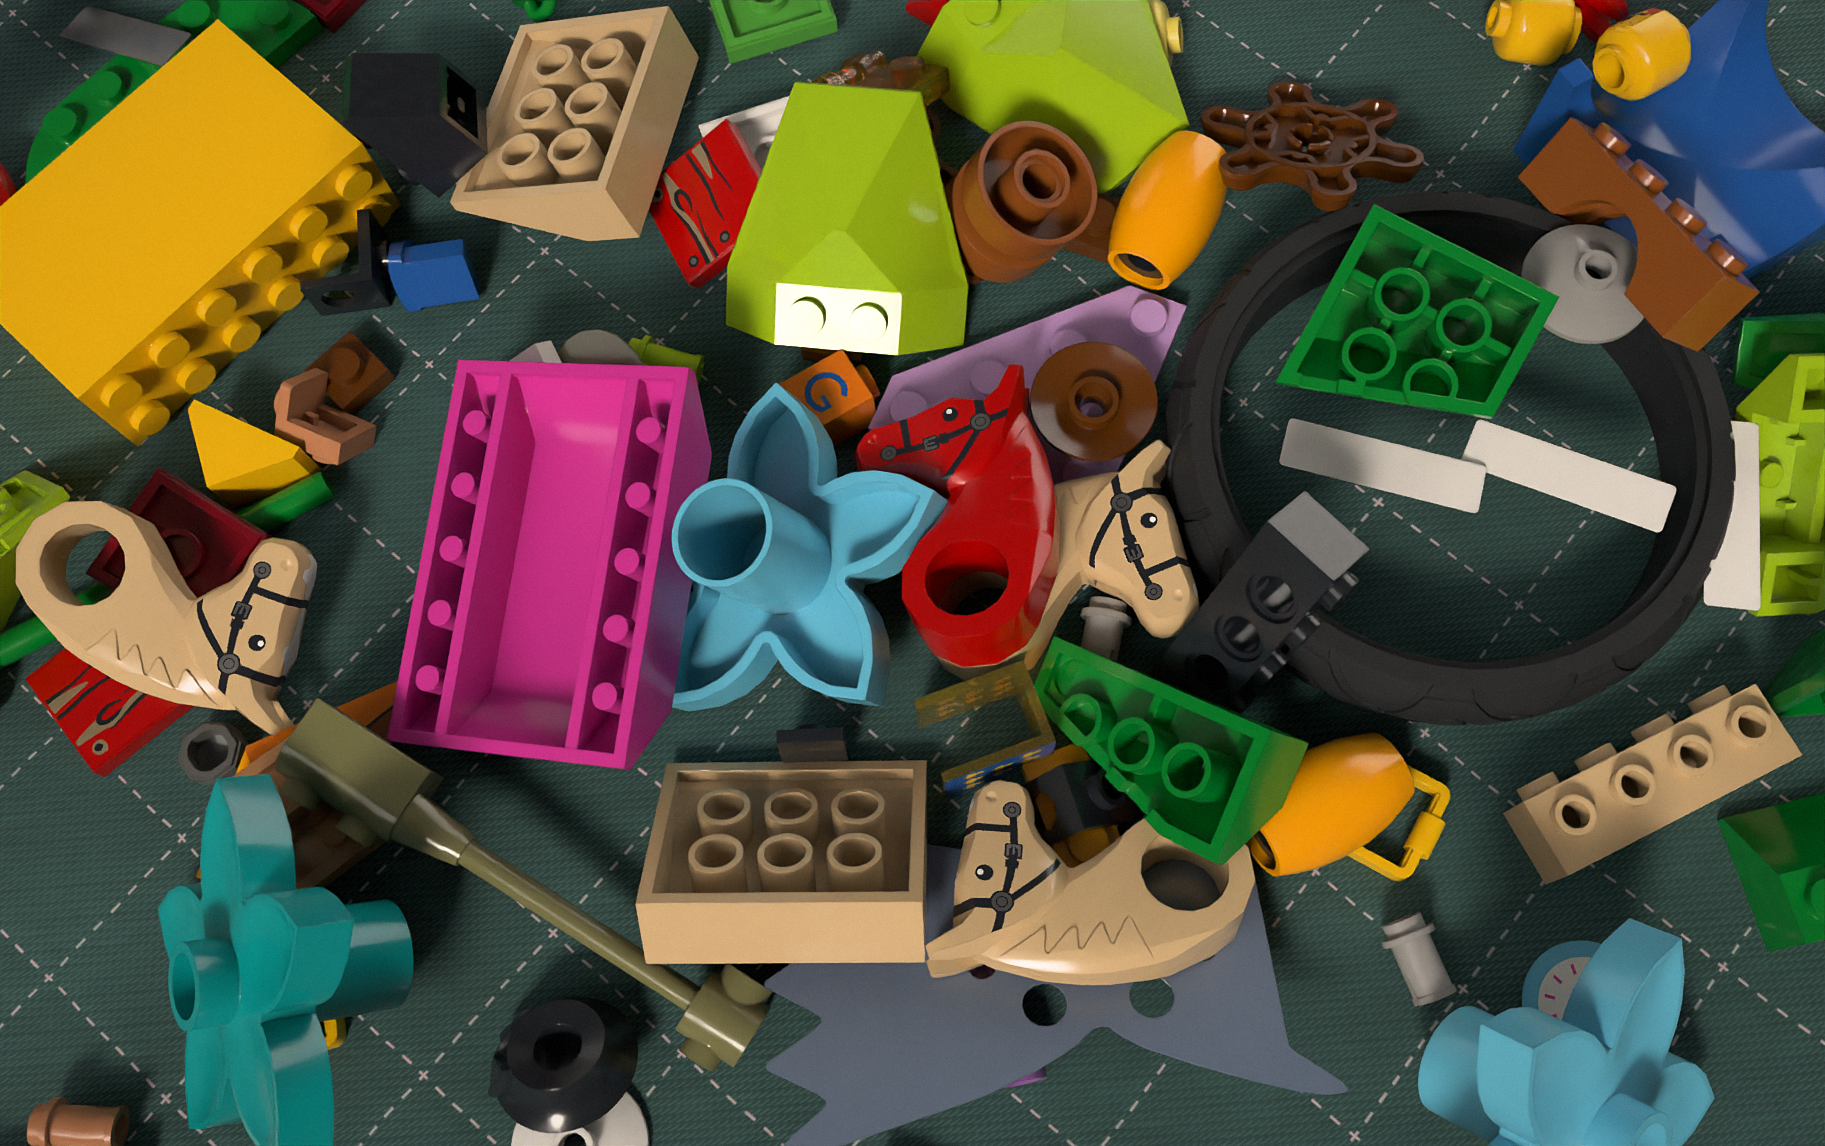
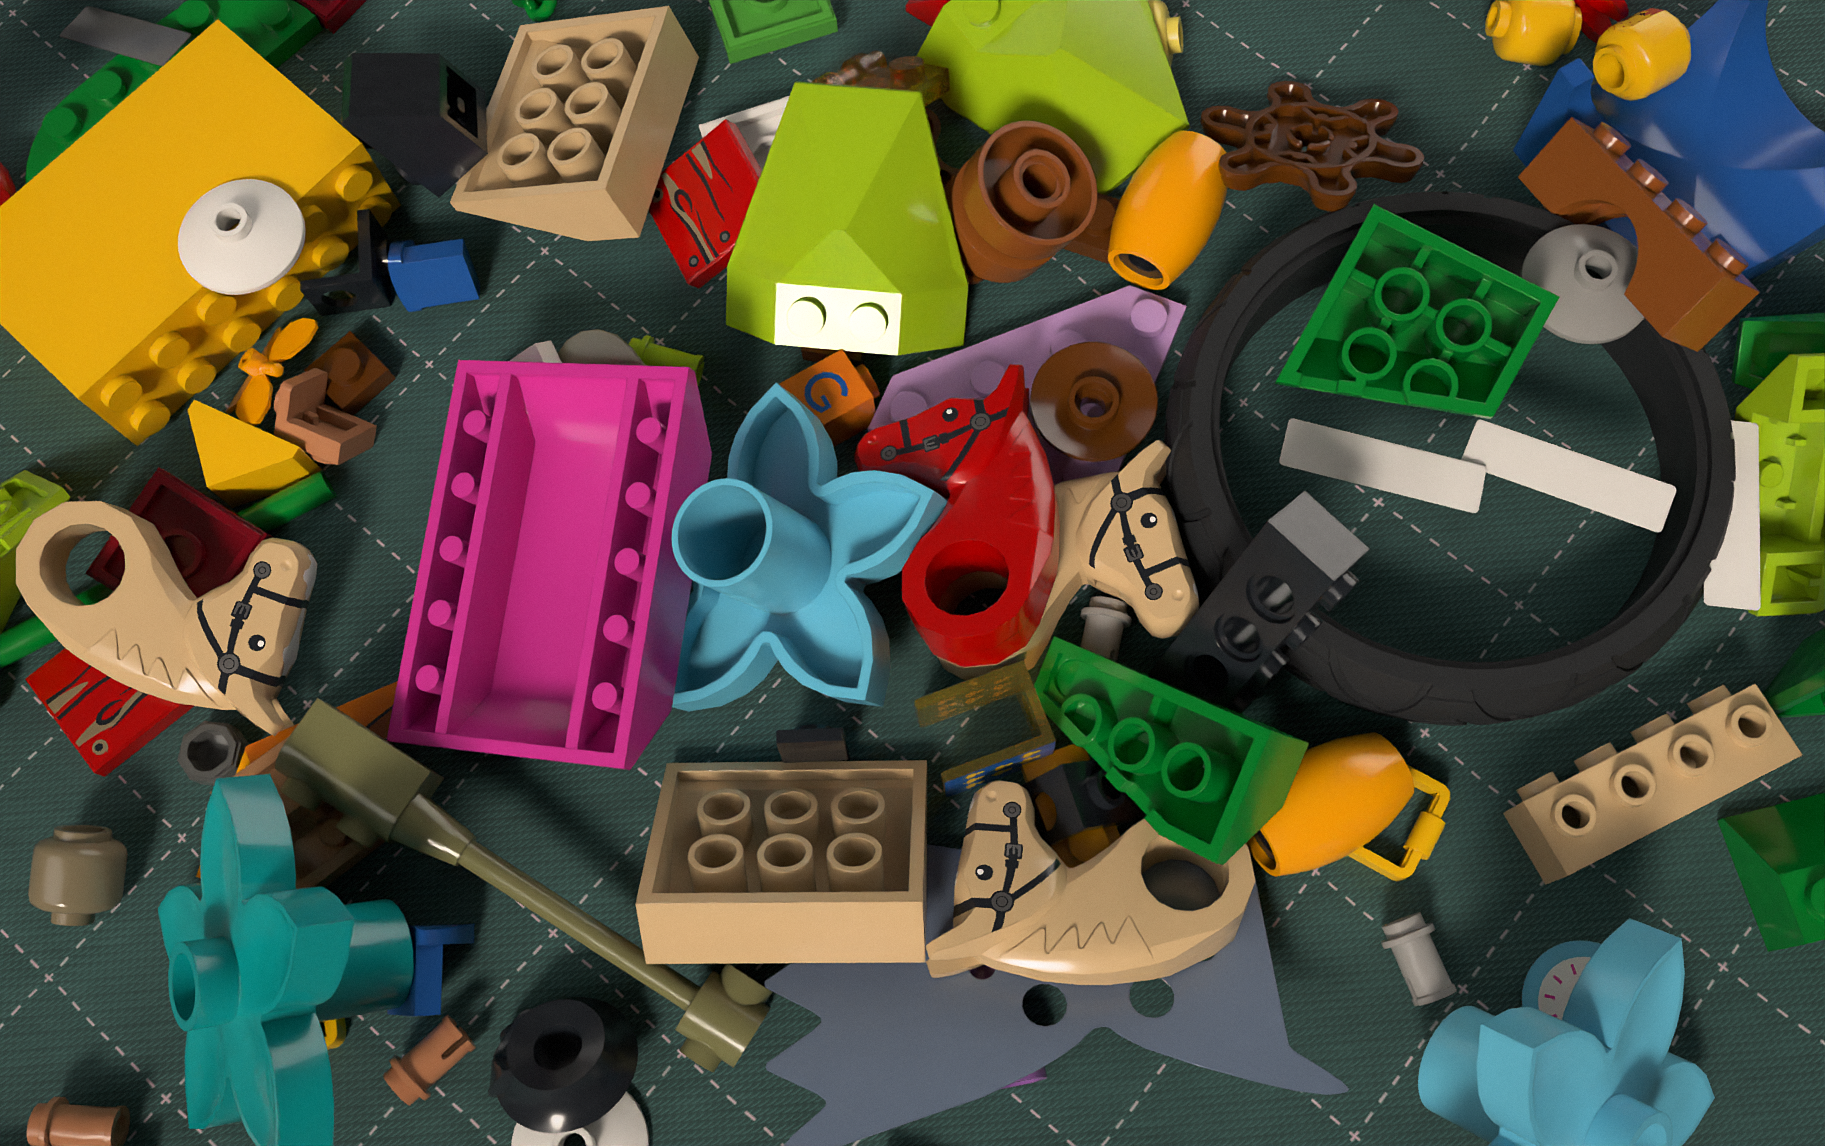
(77, 874): none -> dark tan head
(252, 253): none -> white dish
(256, 392): none -> light orange piece
(426, 985): none -> blue tile
(428, 1061): none -> nougat pin

